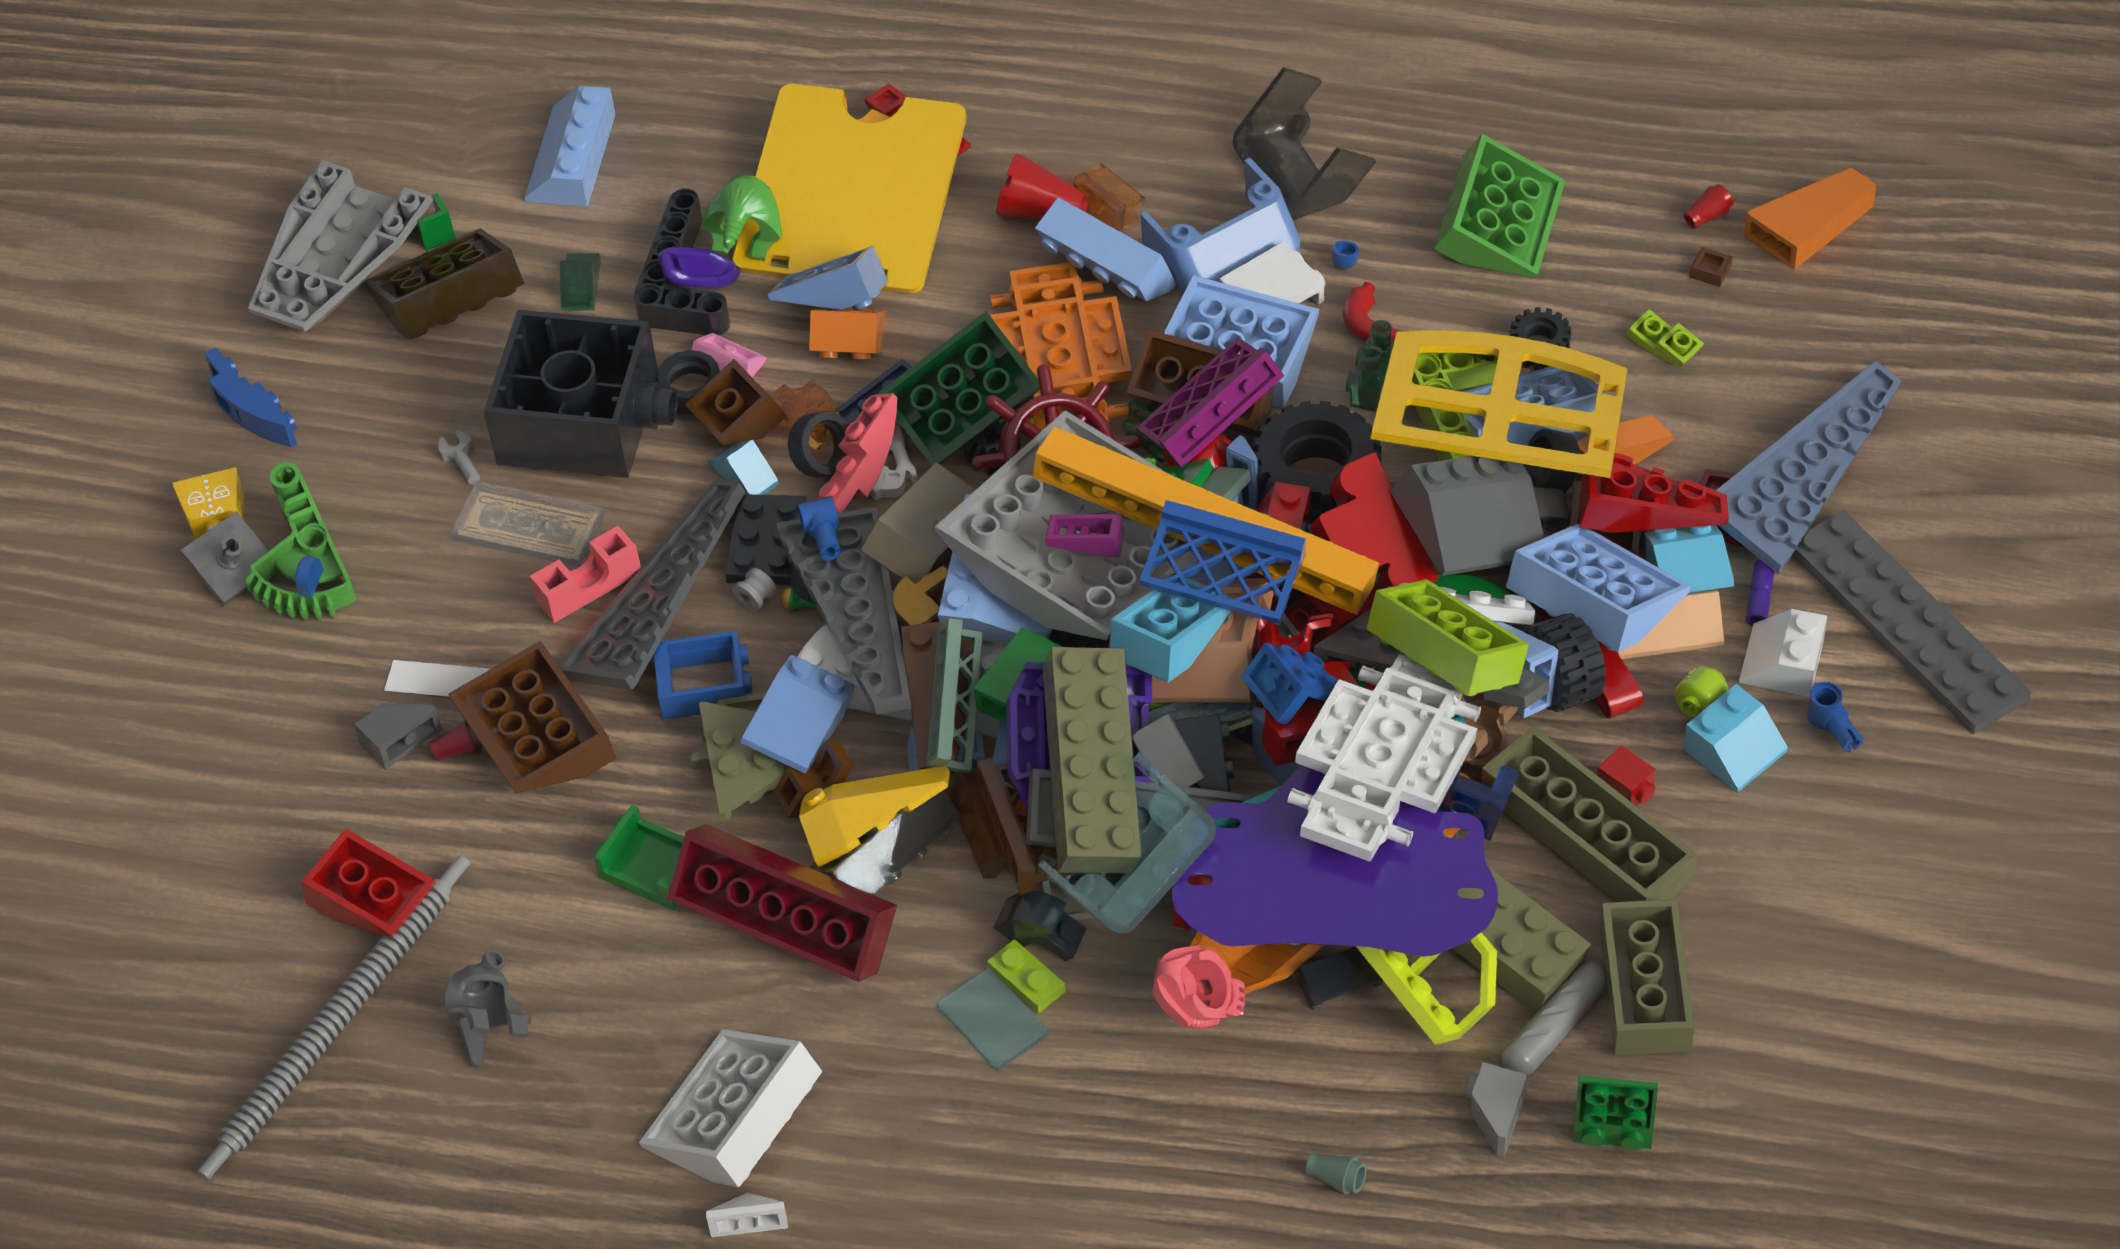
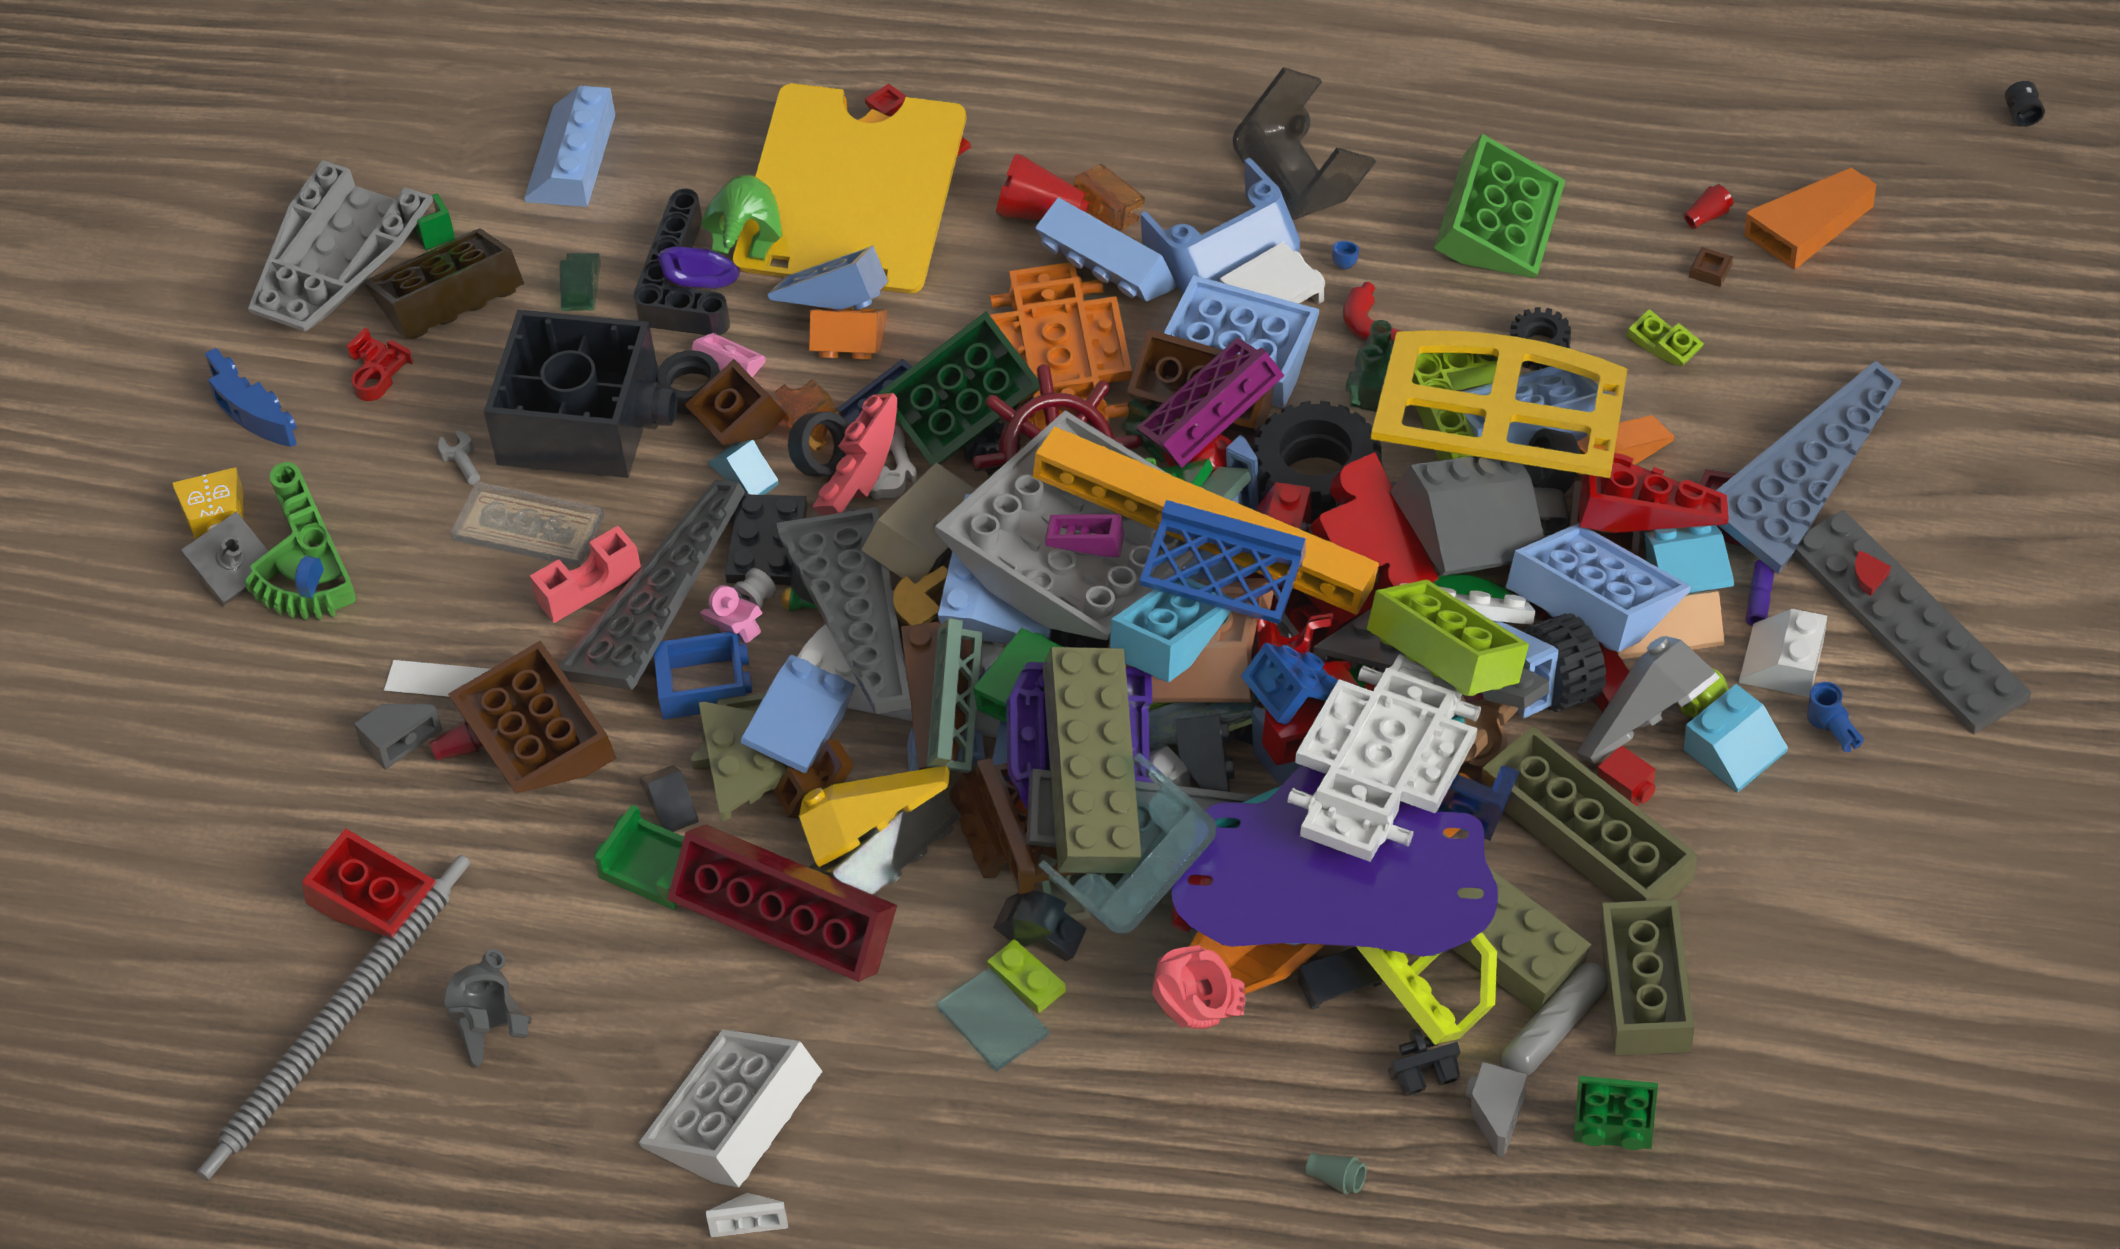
(378, 364): none -> red piece
(670, 798): none -> black slope
(732, 613): none -> bright pink hips
(821, 521): blue pin -> none
(1167, 751): dark grey slope -> none
(1409, 1069): none -> black hips
(1658, 679): none -> light grey wedge
(1870, 572): none -> red tile
(2024, 103): none -> black wheel

